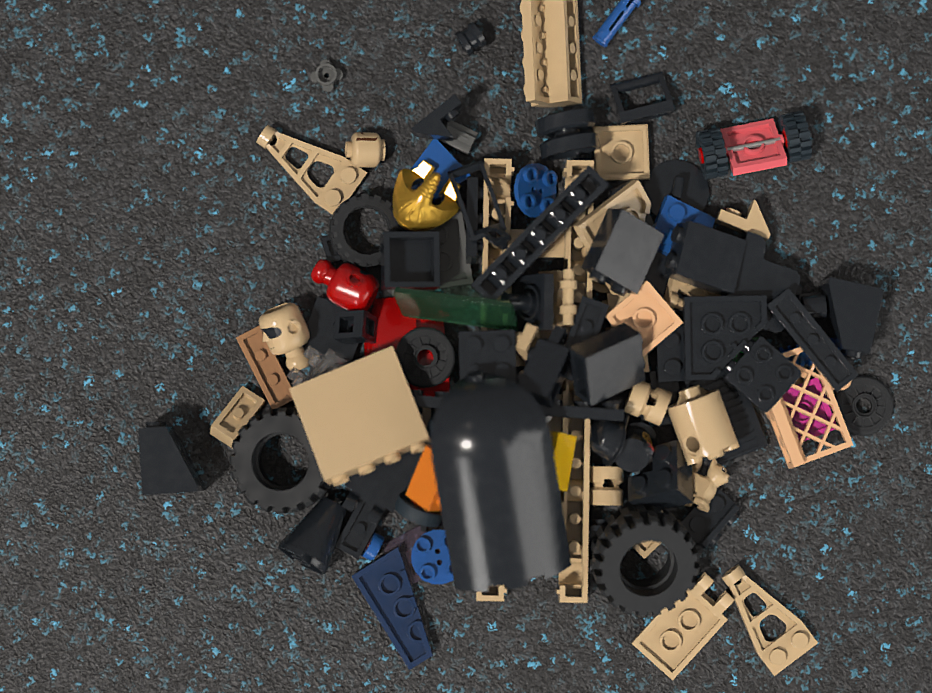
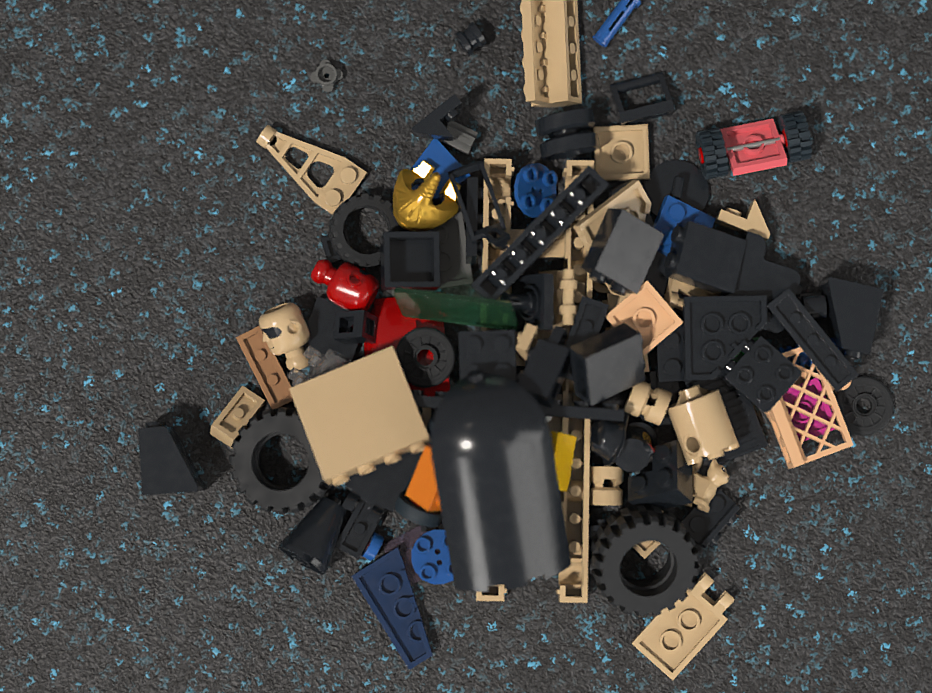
(365, 149): tan head -> none
(784, 648): tan plate -> none

